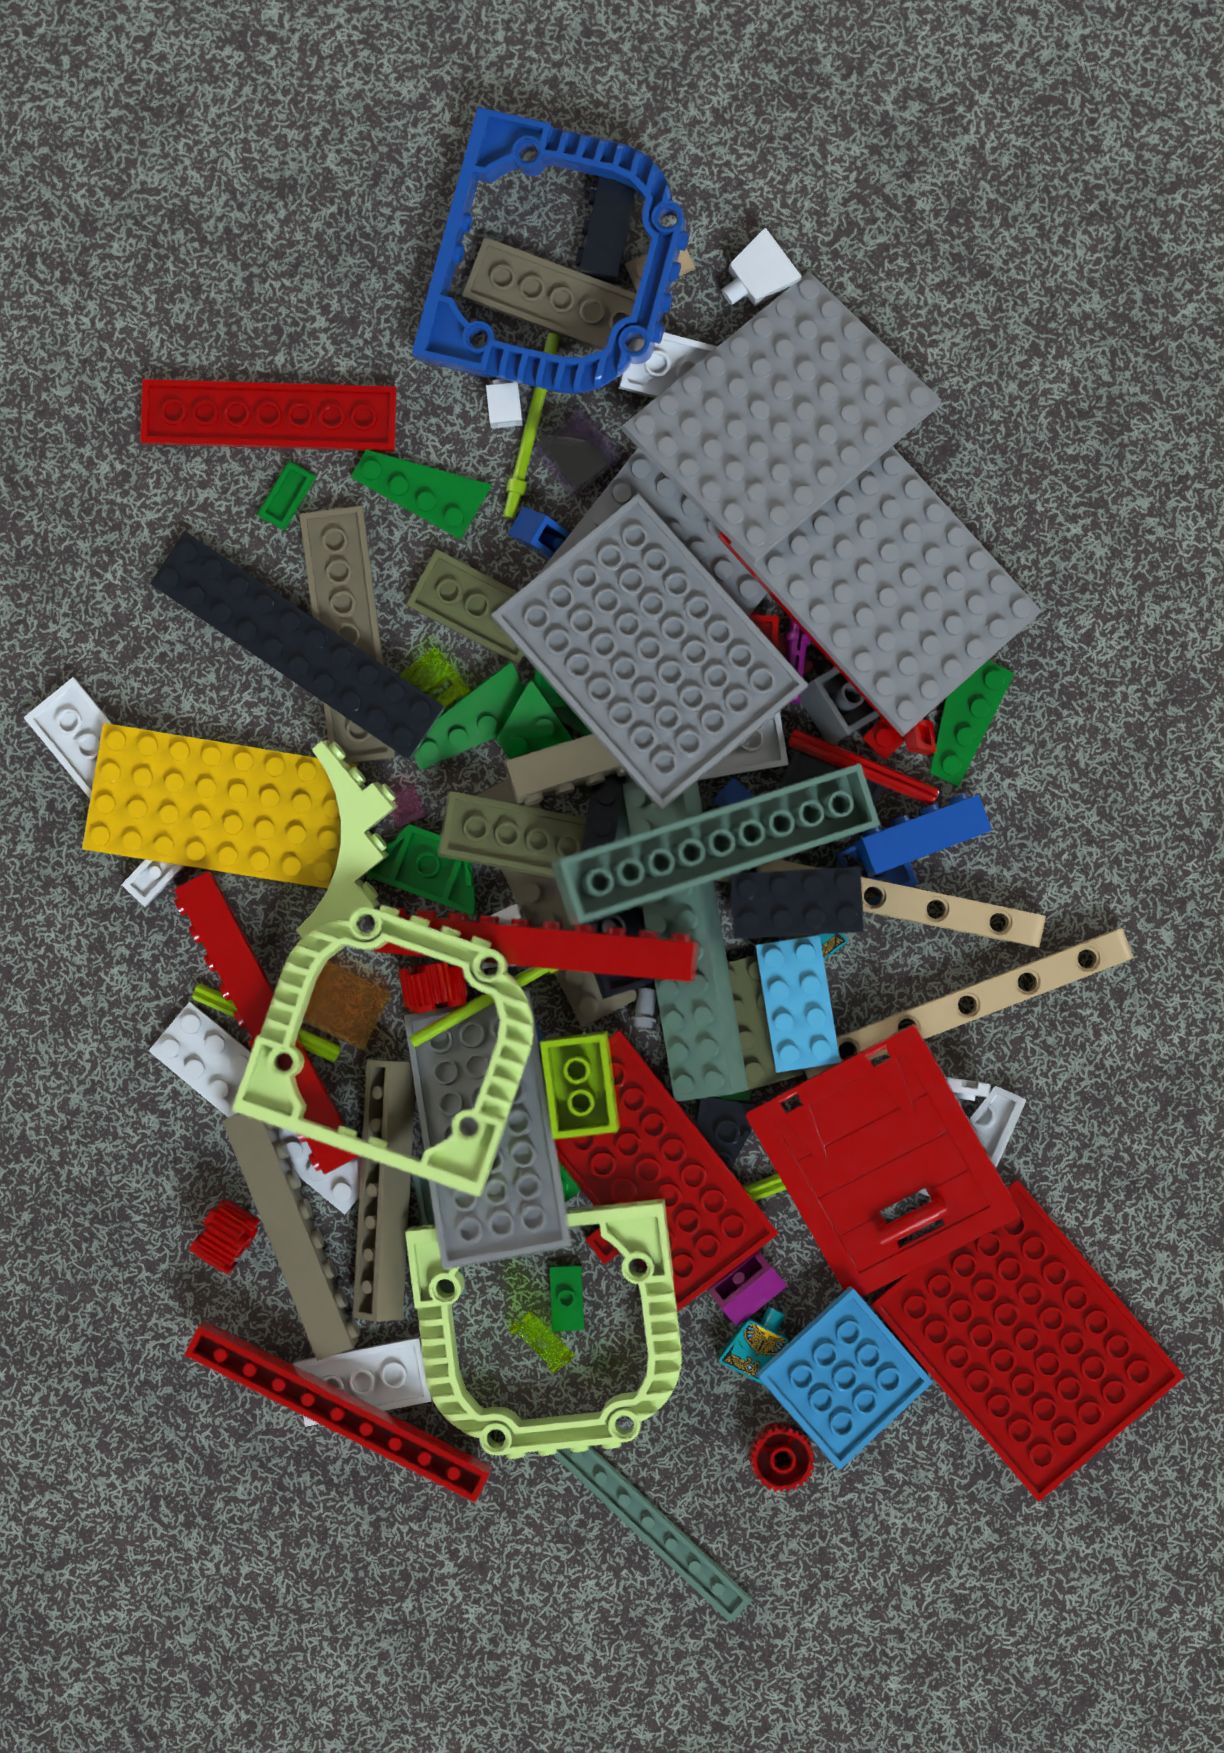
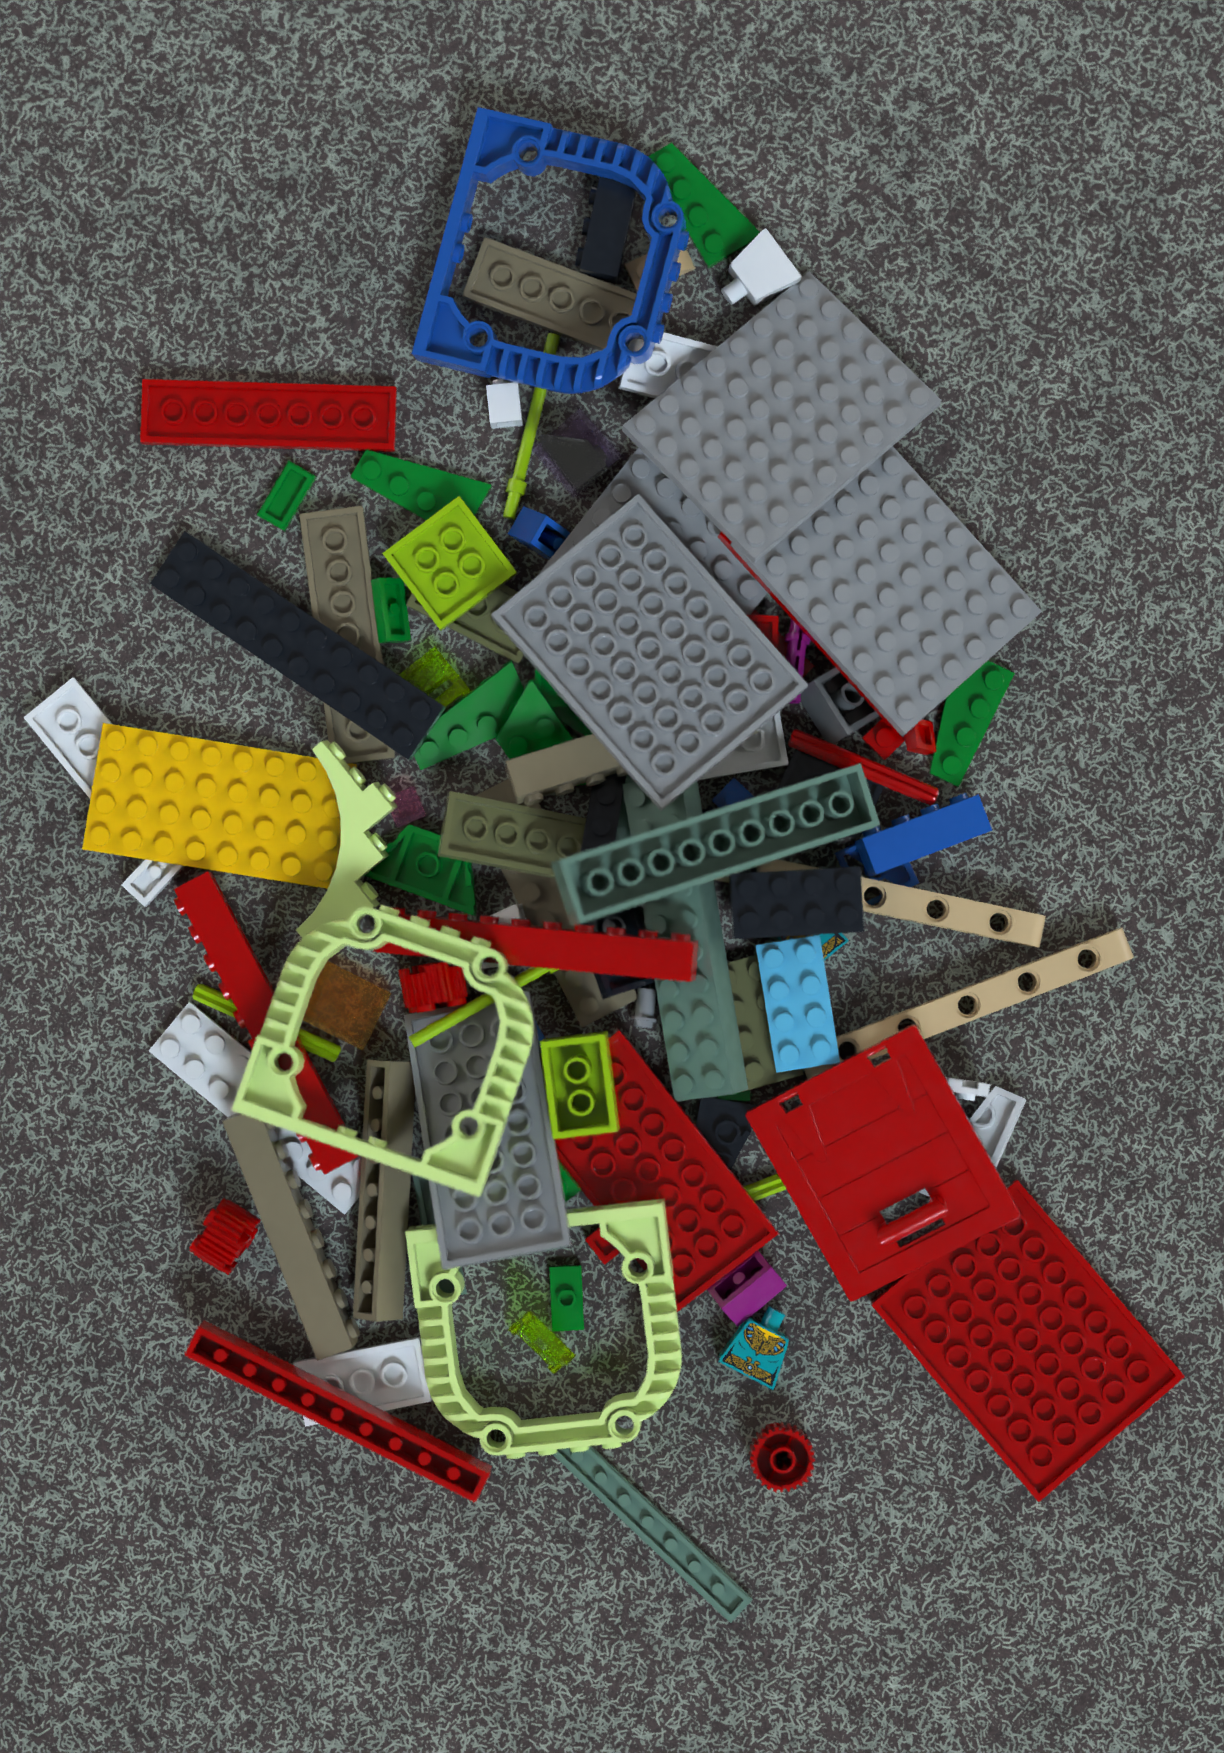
(390, 610): none -> green plate
(450, 563): none -> lime plate
(711, 219): none -> green wing
(844, 1378): dark azure plate -> none

